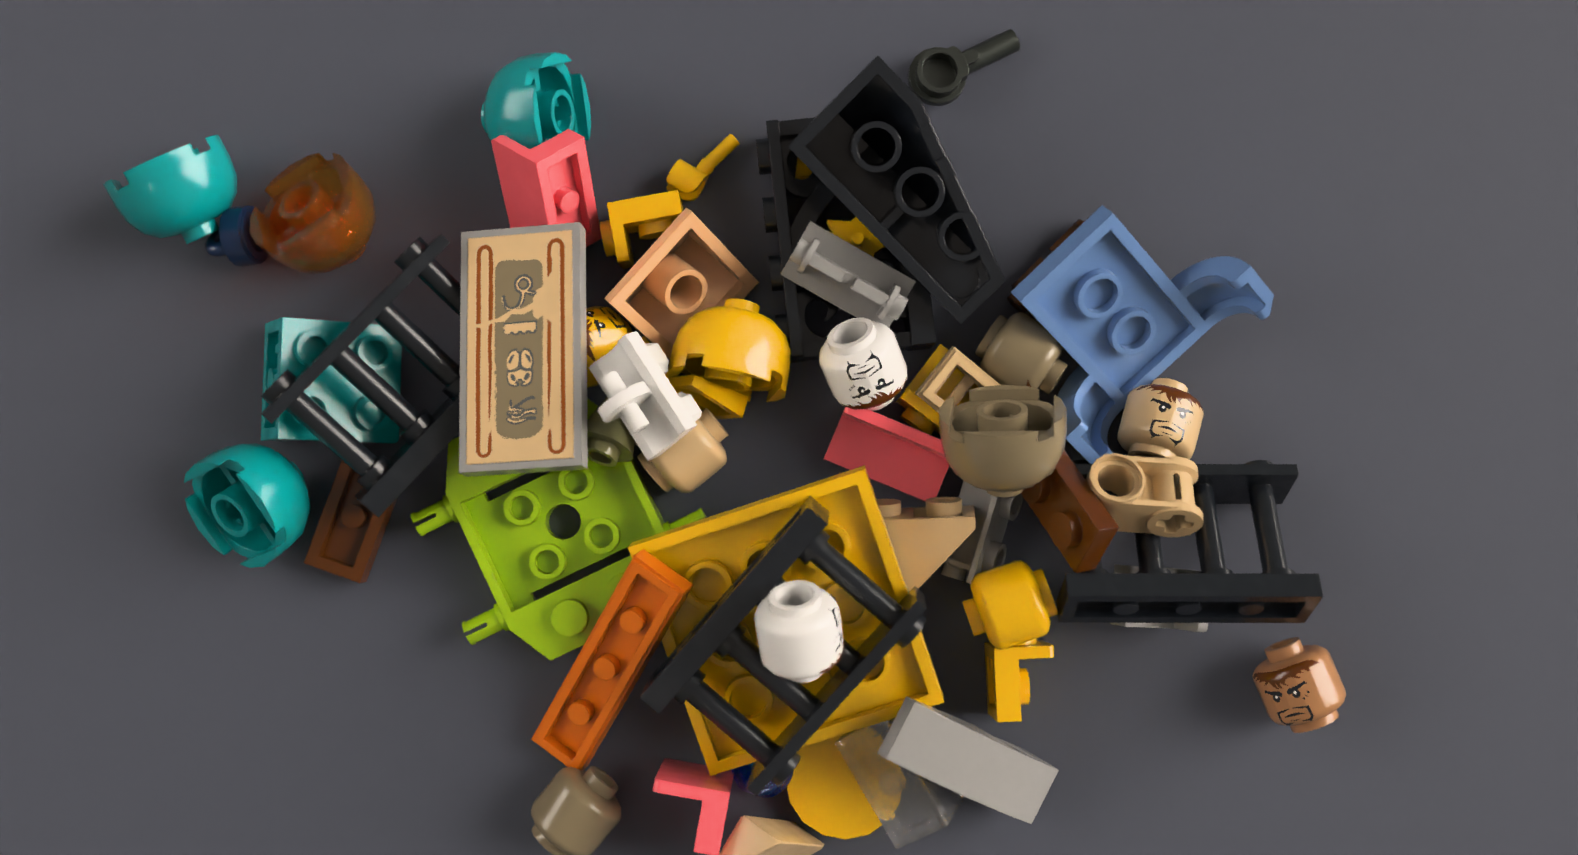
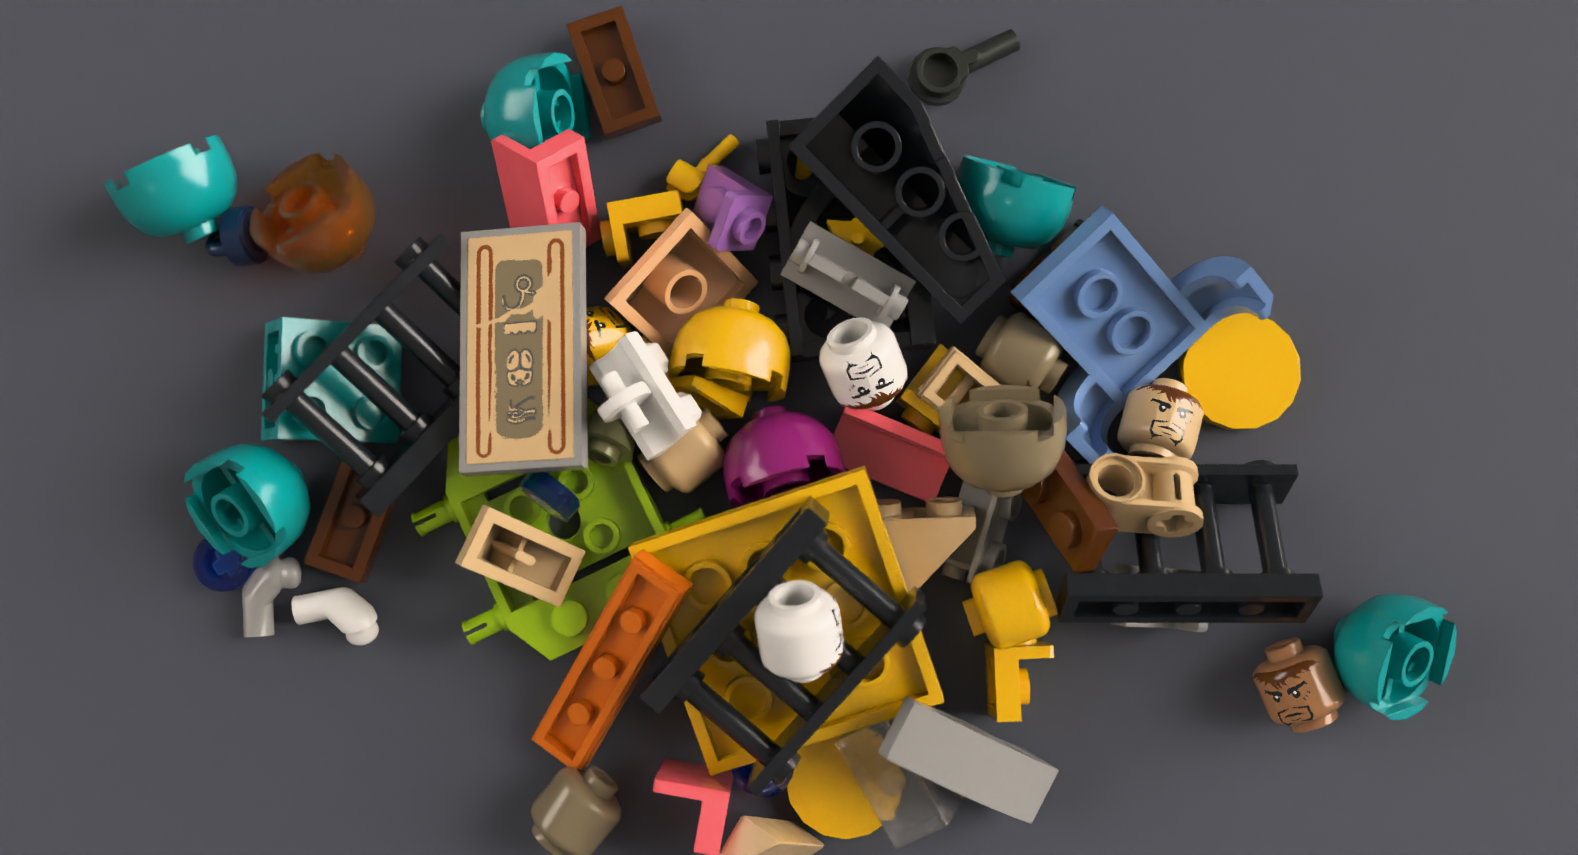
(218, 570): none -> clear blue tile
(260, 592): none -> light grey arm
(343, 608): none -> white arm
(520, 556): none -> tan slope
(550, 495): none -> tile
(614, 72): none -> reddish brown plate
(731, 209): none -> medium lavender bracket
(777, 455): none -> magenta cylinder
(1014, 205): none -> teal cylinder
(1242, 372): none -> yellow tile
(1392, 652): none -> teal cylinder

